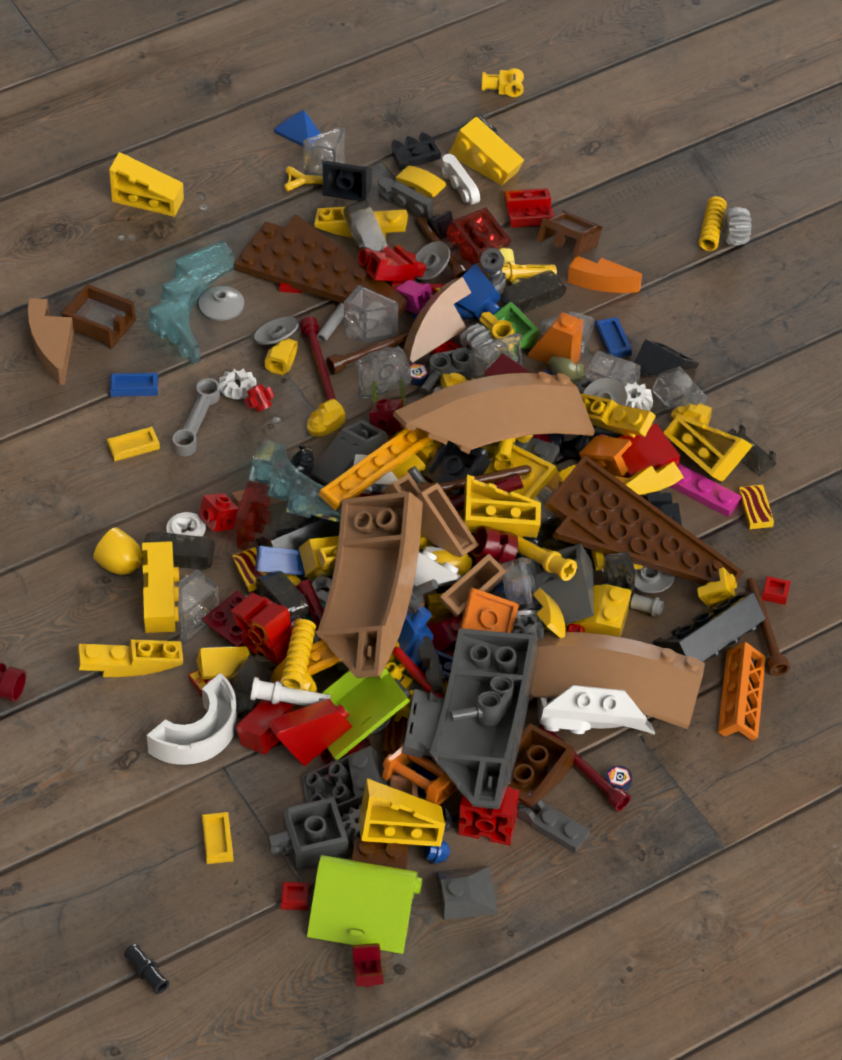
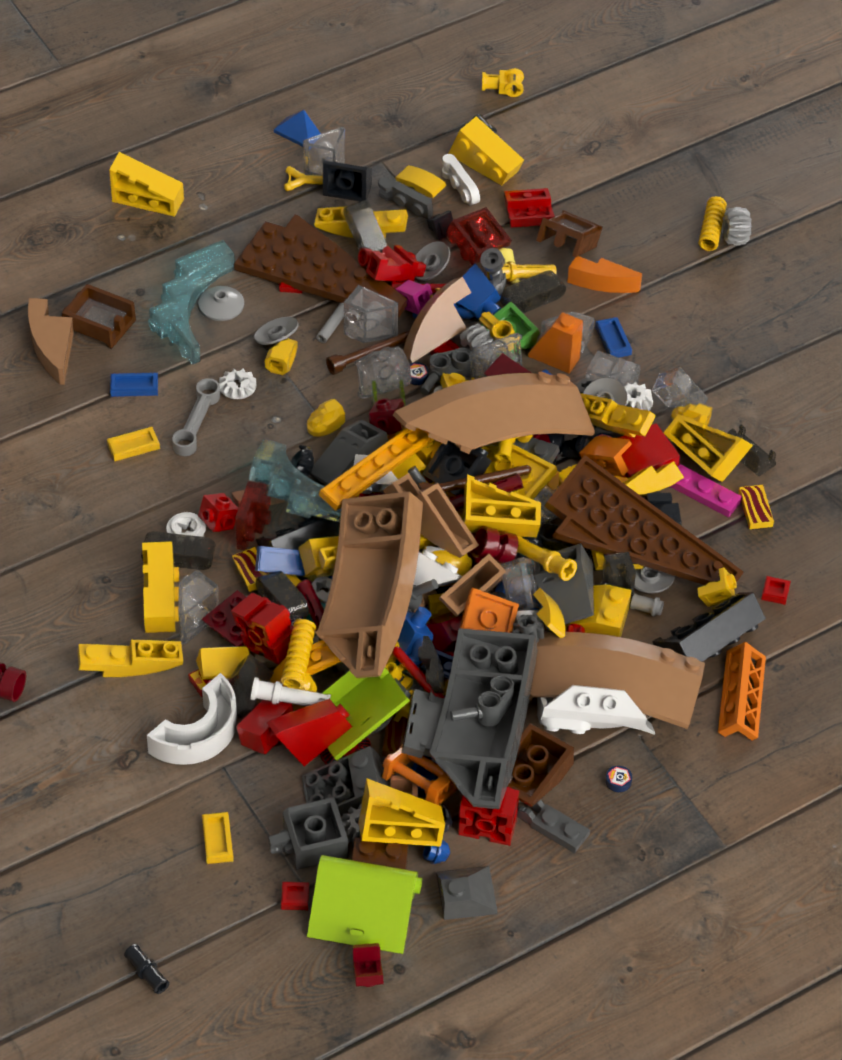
(118, 552): yellow piece -> none
(259, 397): red gear -> none
(309, 328): dark red piece -> none
(415, 152): black plate -> none
(457, 270): reddish brown piece -> none
(567, 367): olive hair -> none
(617, 797): dark red piece -> none
(659, 358): black slope -> none
(777, 662): reddish brown piece -> none

